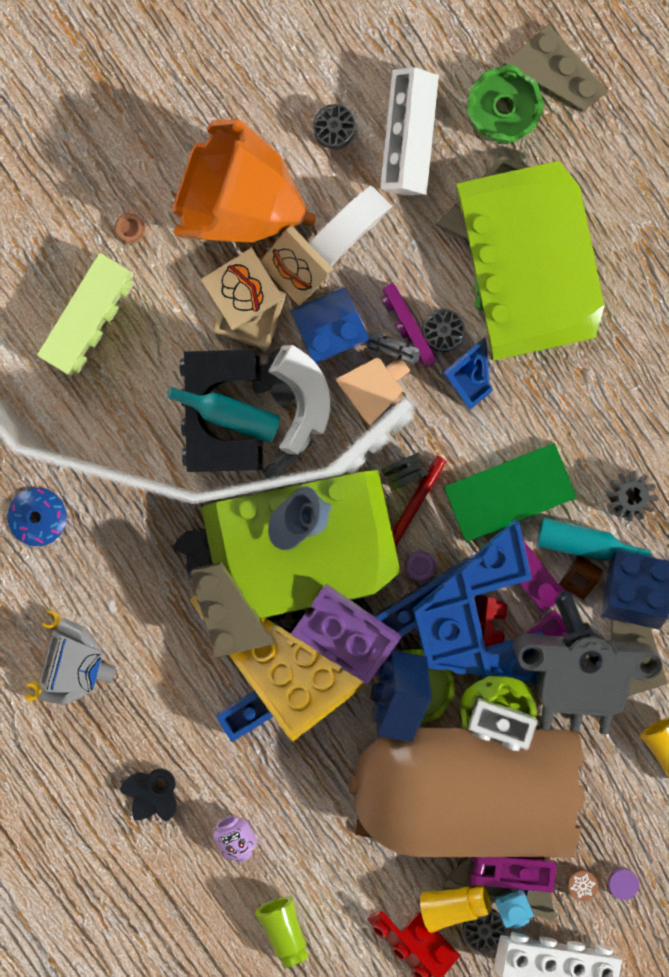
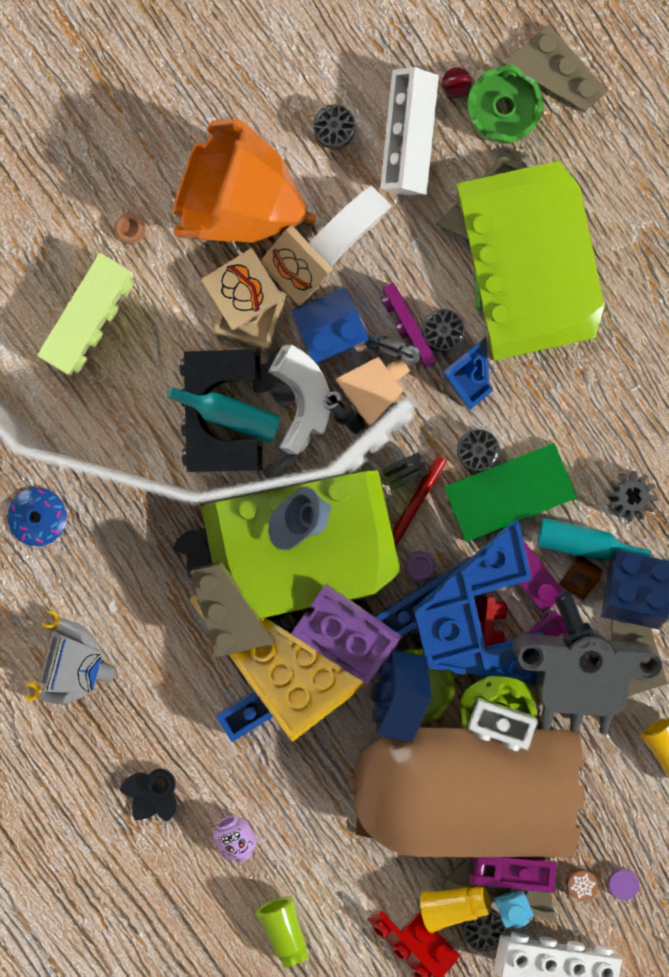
(344, 412): none -> black axle
(456, 83): none -> dark red tile
(478, 450): none -> wheel

